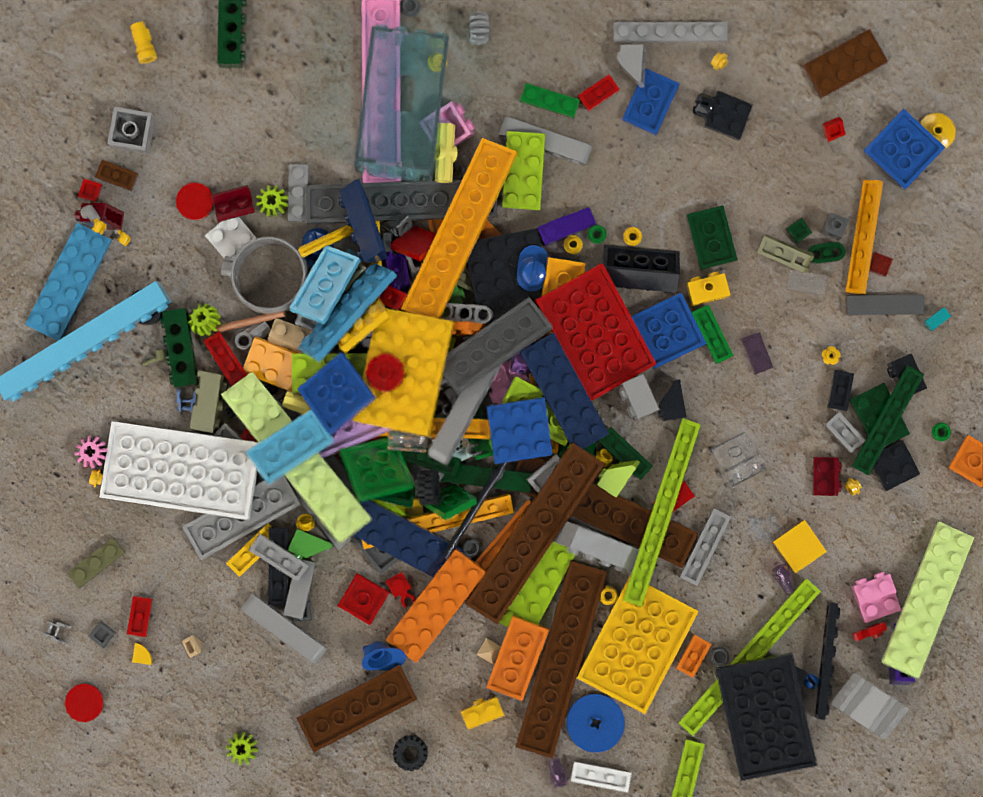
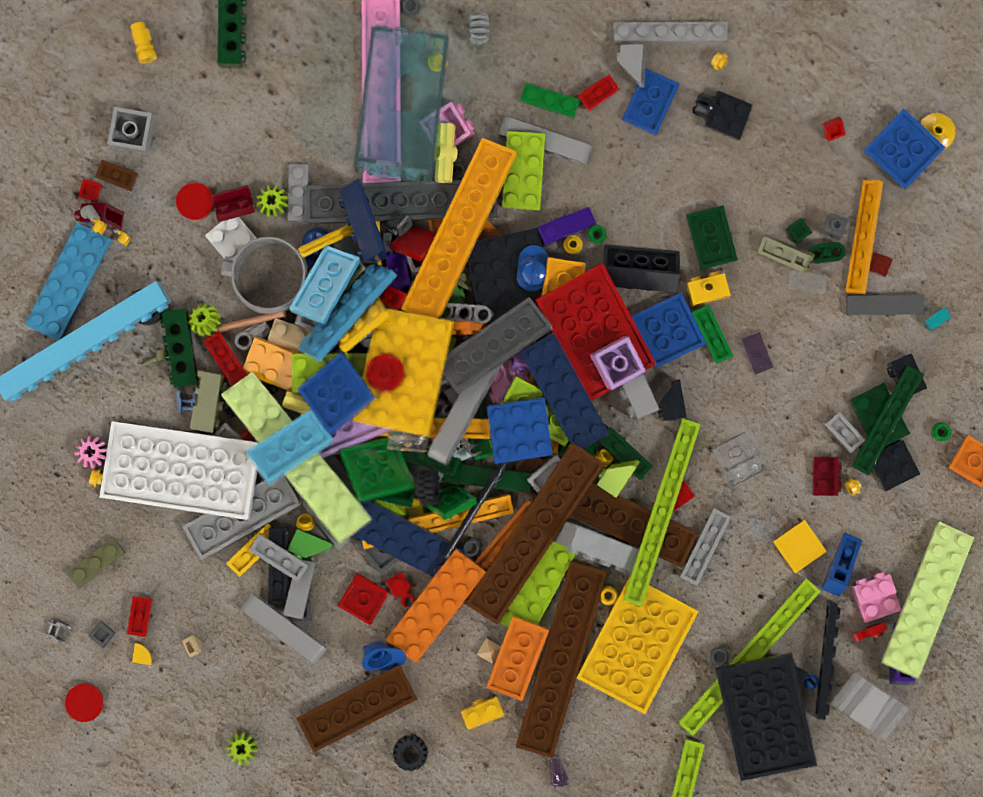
(601, 776): white plate -> none
(610, 727): blue piece -> none
(617, 362): none -> lavender brick
(632, 230): yellow plate -> none
(693, 656): orange plate -> none
(783, 576): cone -> none
(831, 360): yellow plate -> none
(840, 390): black plate -> none
(842, 565): none -> blue slope
(845, 63): reddish brown plate -> none

